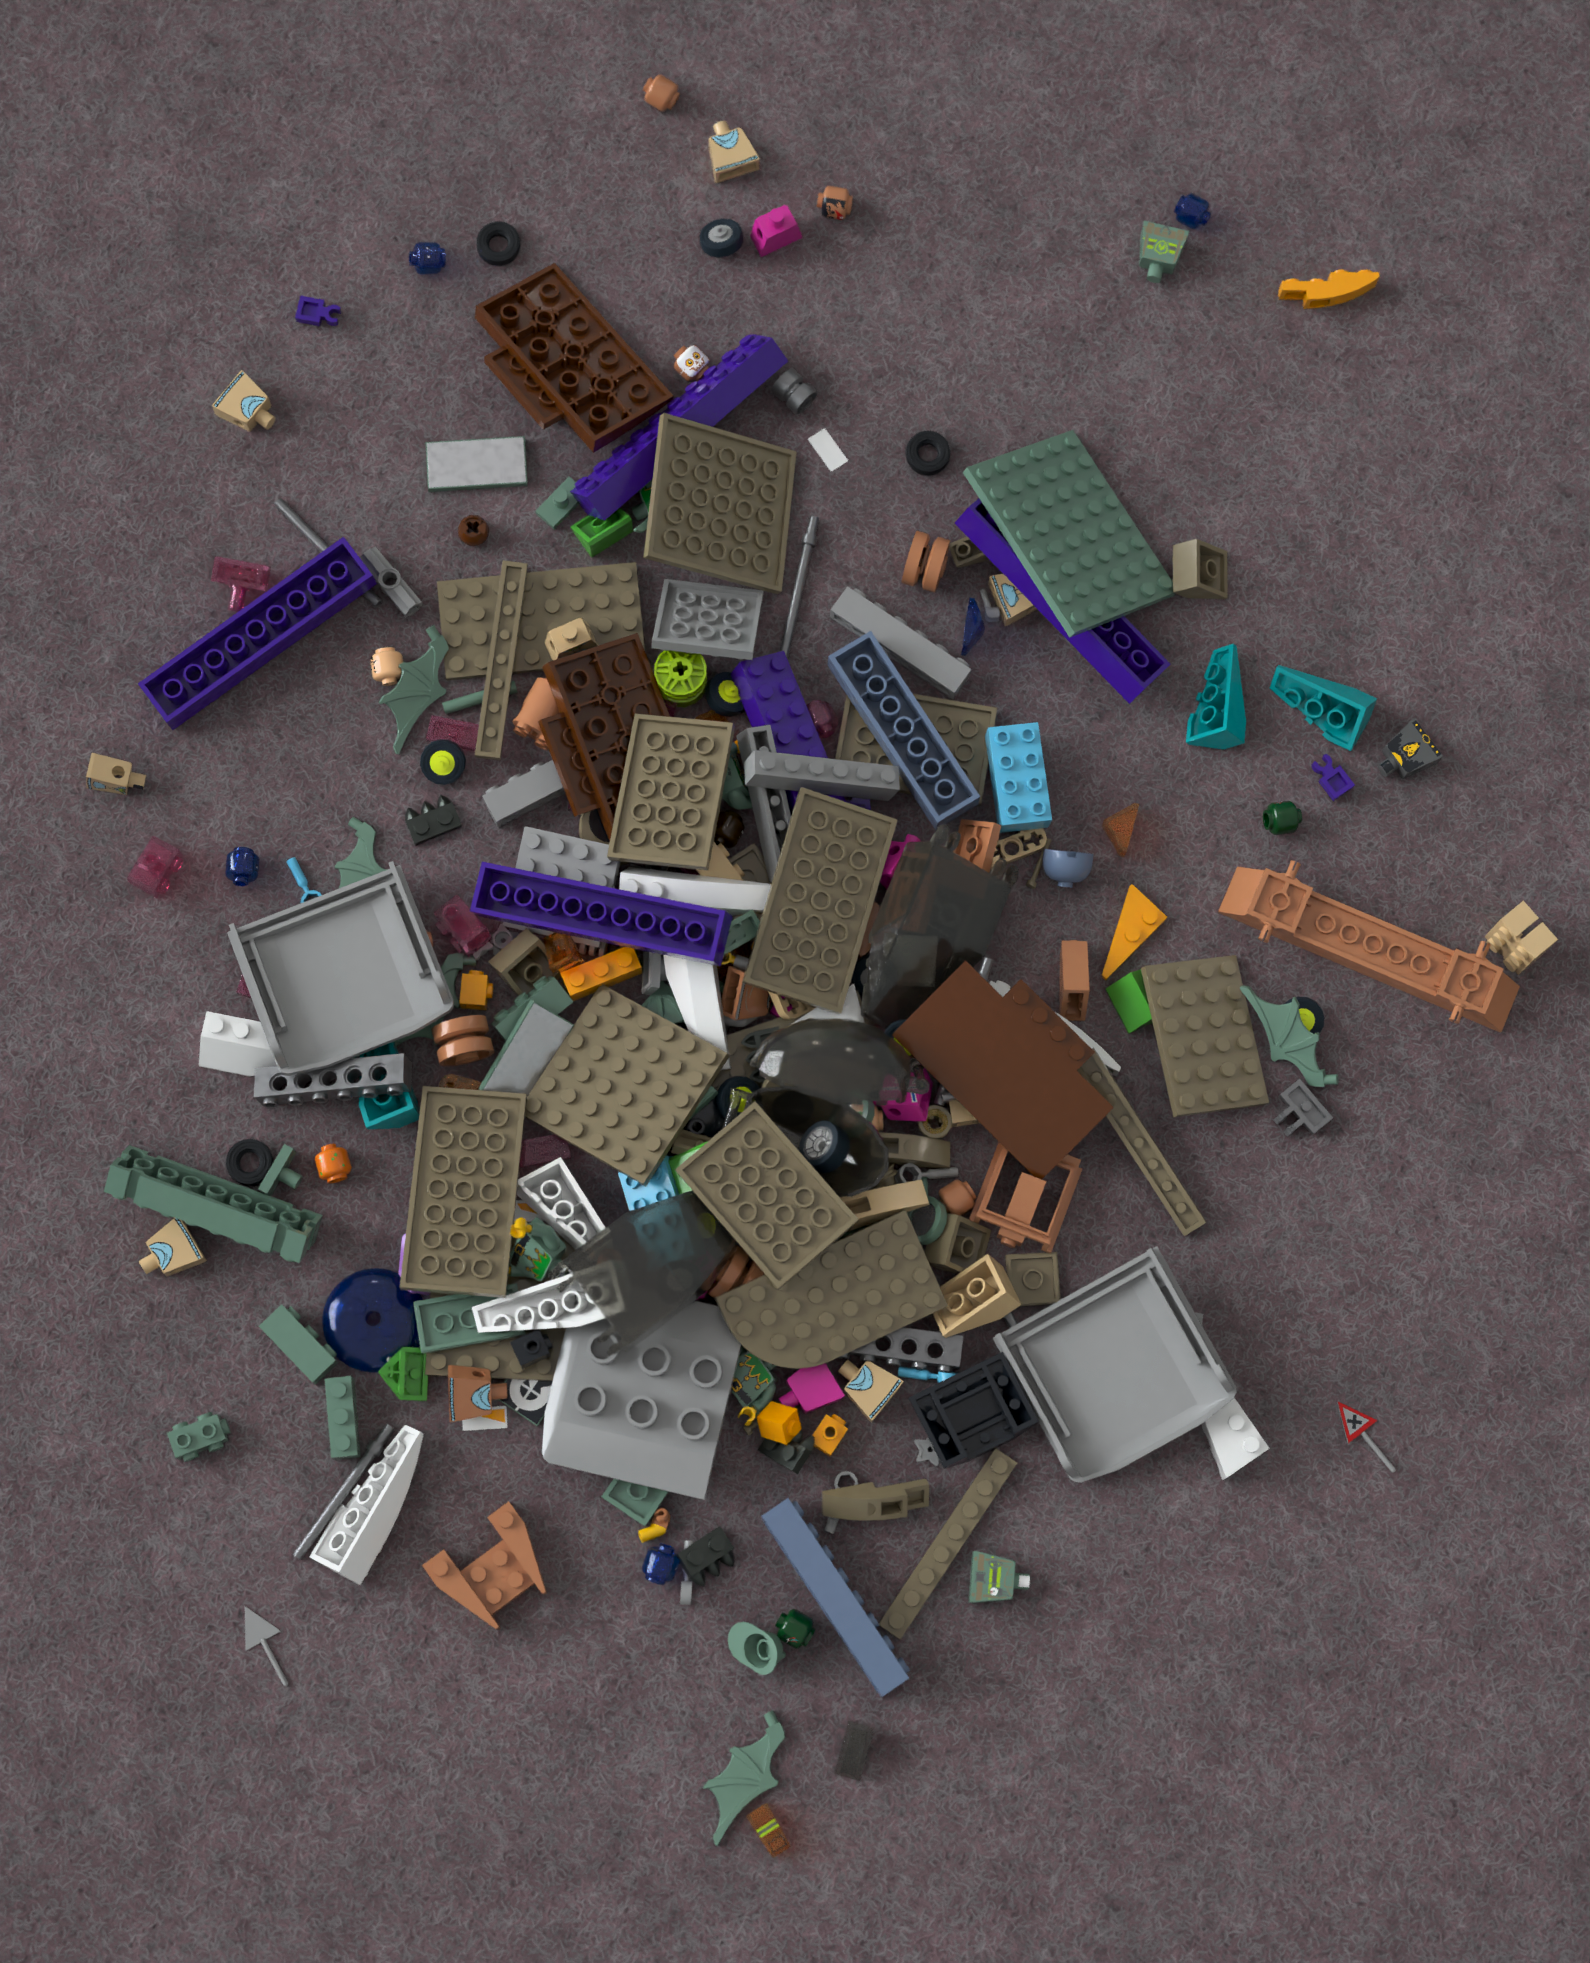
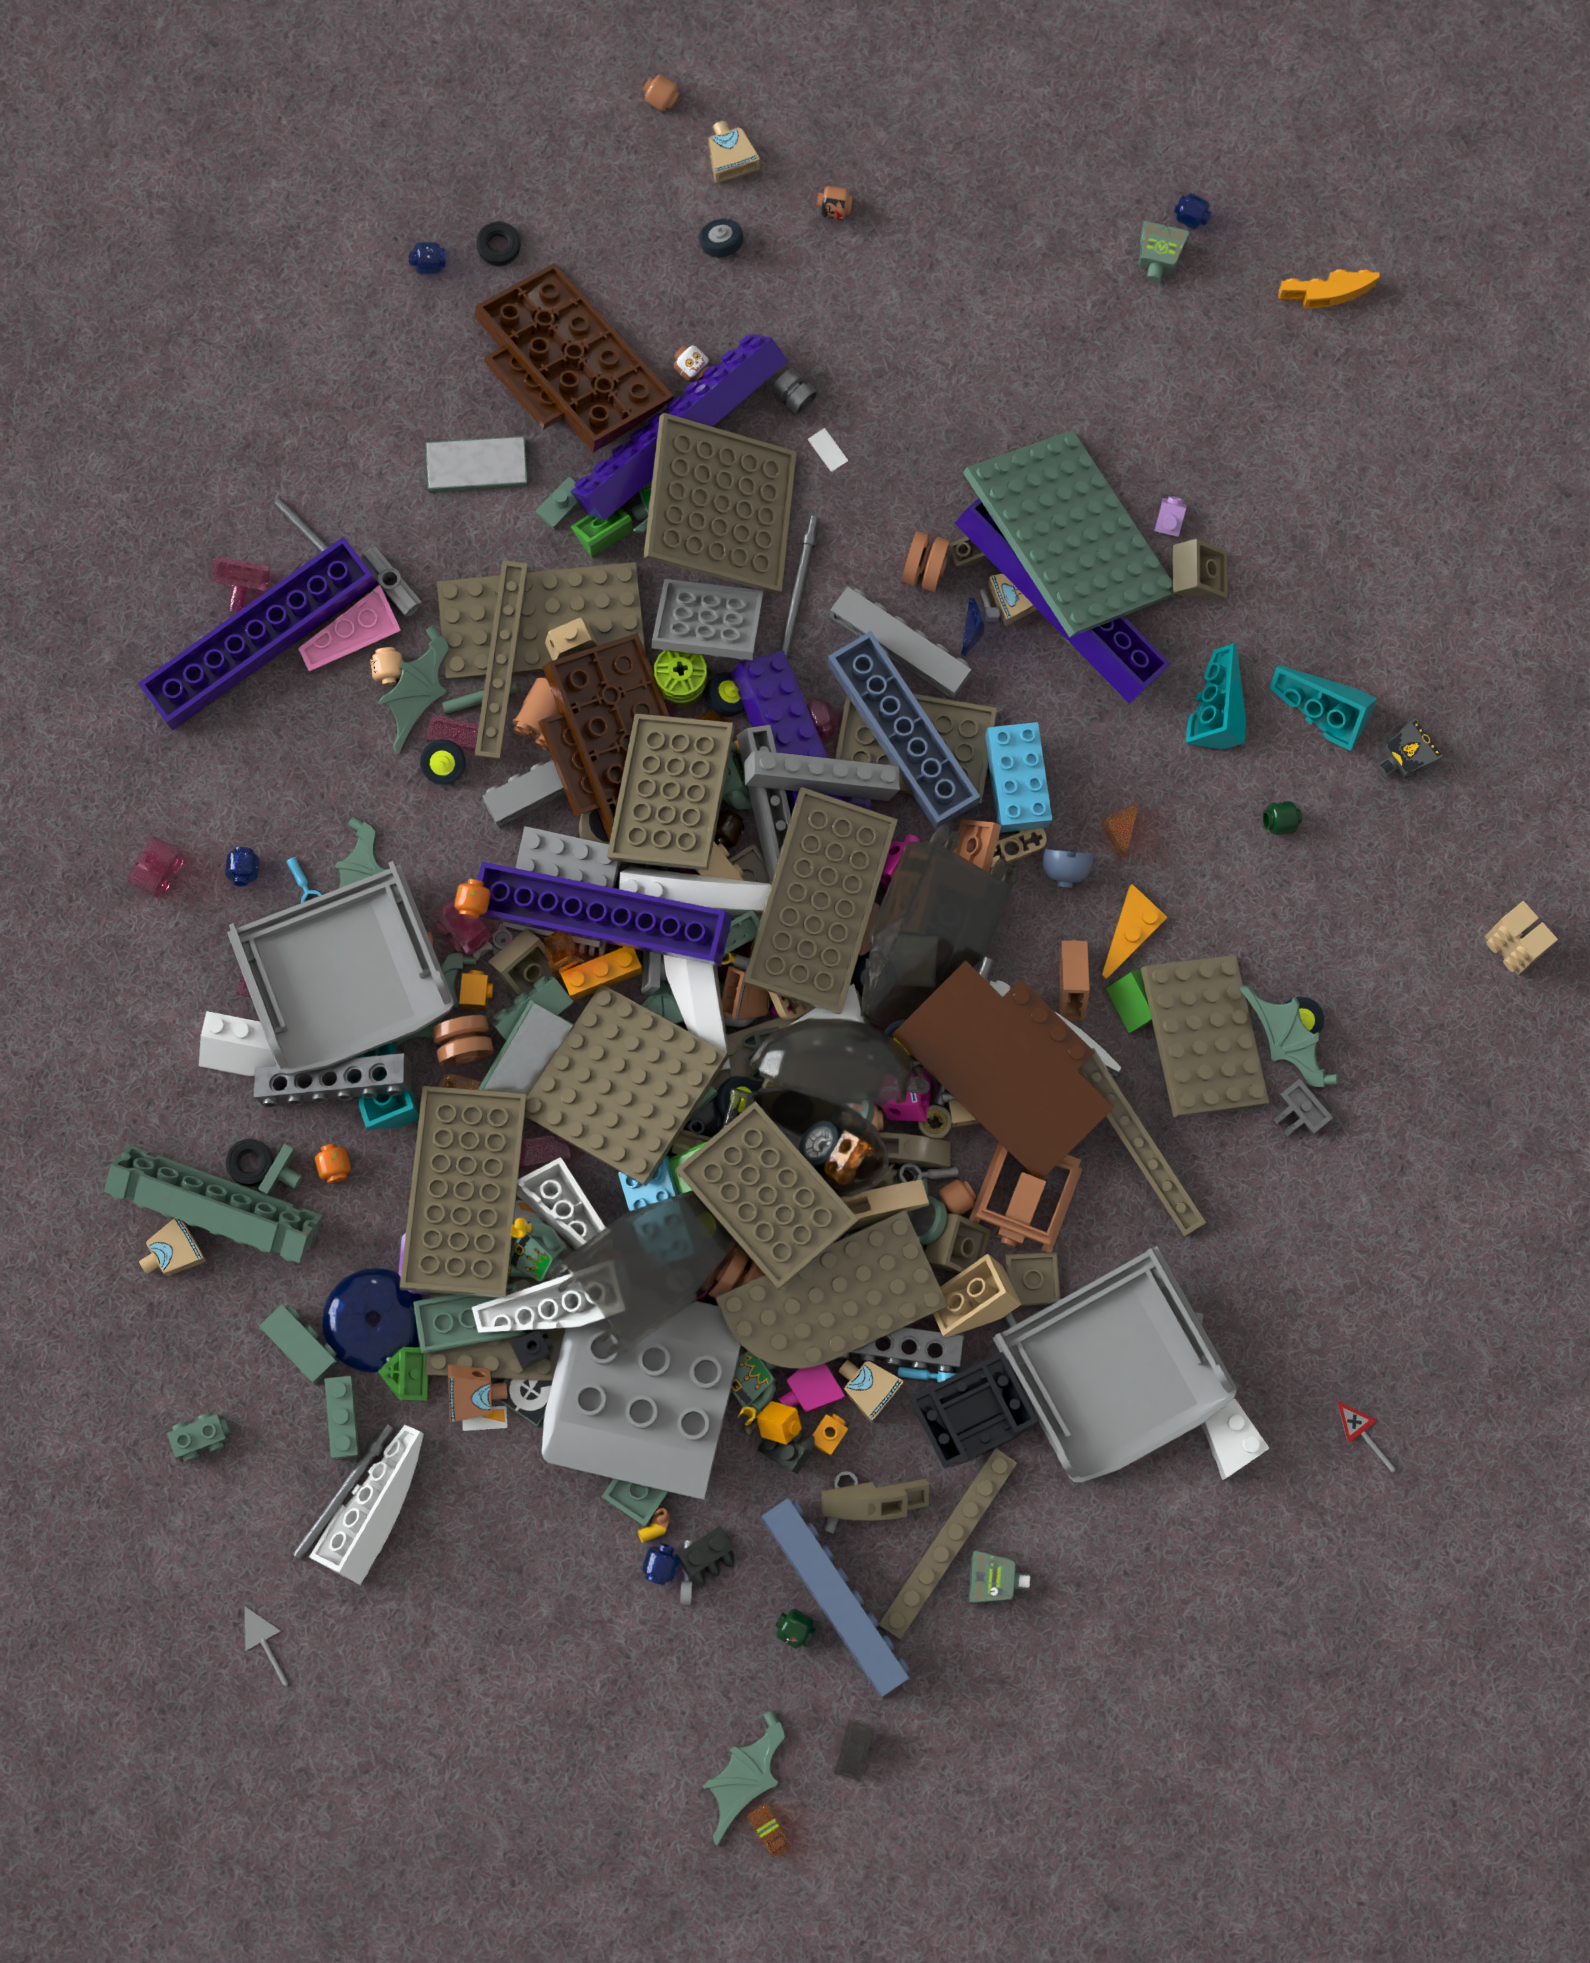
(102, 772): tan torso -> none
(244, 404): tan torso -> none
(313, 311): dark purple plate -> none
(353, 630): none -> bright pink wing
(432, 821): pearl dark grey plate -> none
(472, 899): none -> orange head
(473, 522): reddish brown piece -> none
(497, 1574): nougat wedge -> none
(755, 1647): sand green piece -> none
(774, 230): dark pink torso -> none
(847, 1157): none -> clear orange leg
(924, 1454): light grey plate -> none
(928, 438): black tyre -> none
(1031, 883): dark tan piece -> none
(1171, 516): none -> lavender bracket
(1335, 780): dark purple plate -> none
(1442, 976): nougat piece -> none

